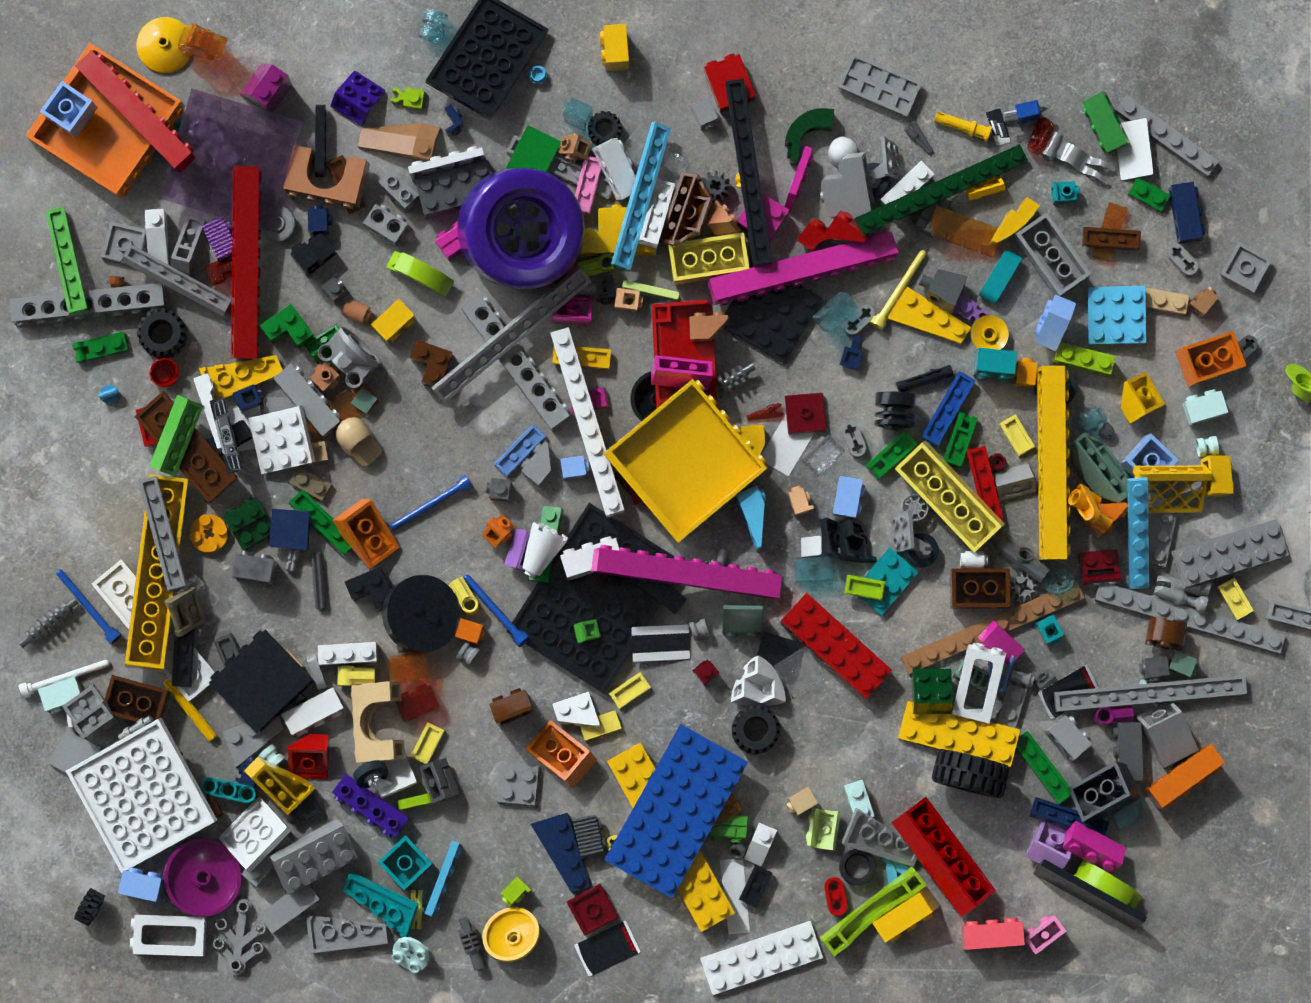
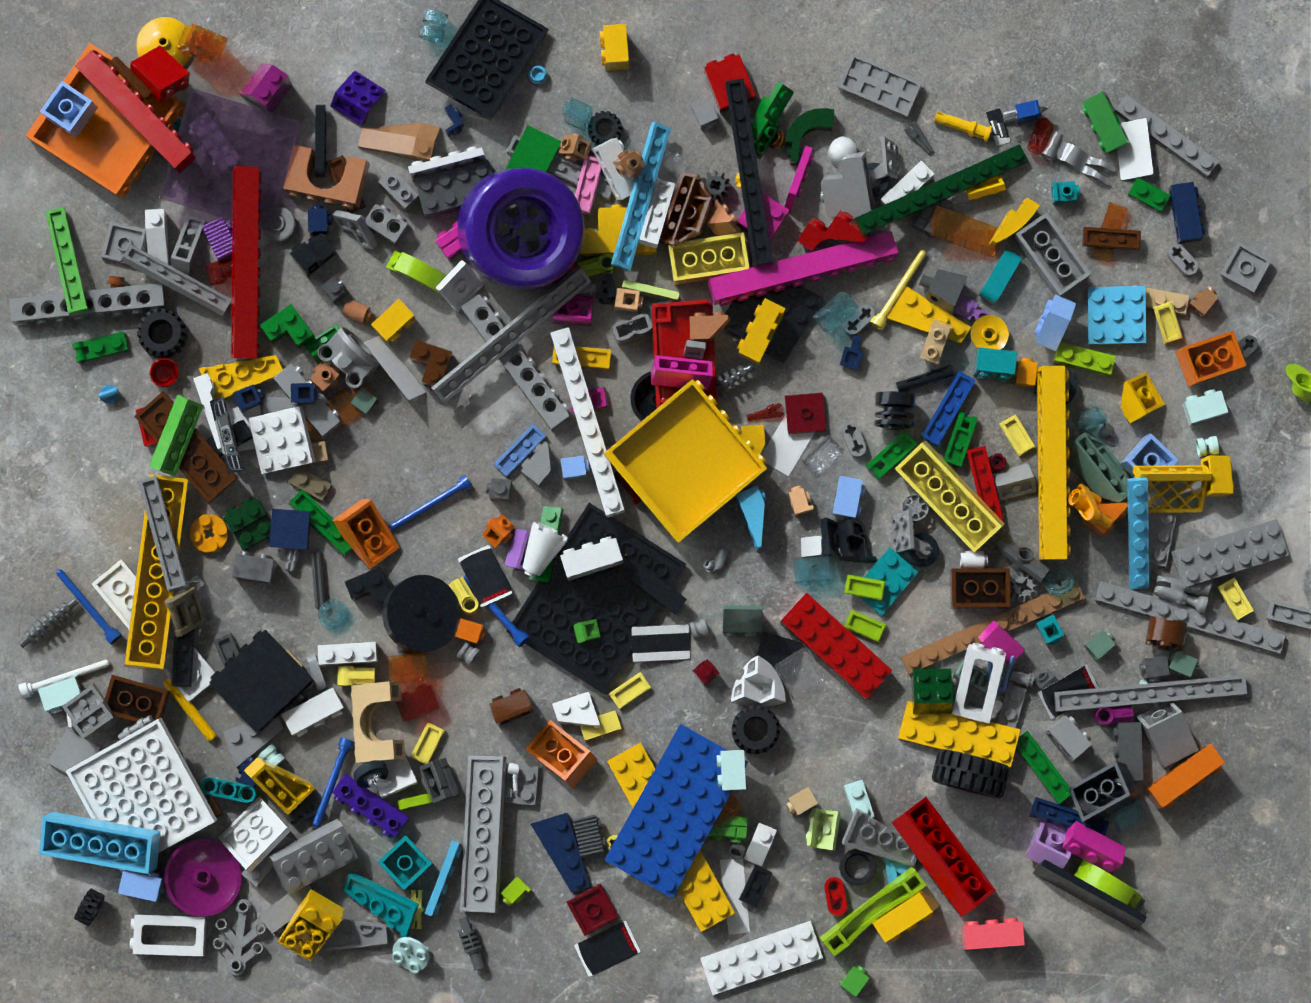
(99, 842): none -> medium azure brick
(131, 78): none -> reddish brown axle
(160, 73): none -> red brick
(298, 389): none -> dark blue brick
(310, 757): red slope -> none
(311, 925): none -> yellow slope
(326, 609): none -> clear light blue gear
(345, 746): none -> blue piece
(353, 431): tan piece -> none
(357, 225): none -> light grey plate
(395, 367): none -> white sticker
(411, 97): lime plate -> none
(459, 286): none -> white plate
(483, 834): none -> light grey plate
(485, 576): none -> black sticker
(504, 928): yellow dish -> none
(514, 769): none -> white hand
(623, 163): none -> medium nougat brick
(637, 327): none -> light grey brick
(686, 573): dark pink brick -> none
(694, 349): none -> light grey plate
(732, 770): none -> light aqua brick
(761, 331): none -> yellow wedge
(767, 115): none -> green slope
(778, 140): none -> reddish brown plate
(855, 980): none -> bright green brick
(865, 626): none -> lime tile
(936, 341): none -> tan brick
(1044, 934): bright pink brick -> none
(1099, 561): dark red plate -> none
(1100, 644): none -> sand green brick
(1167, 322): none -> light yellow tile

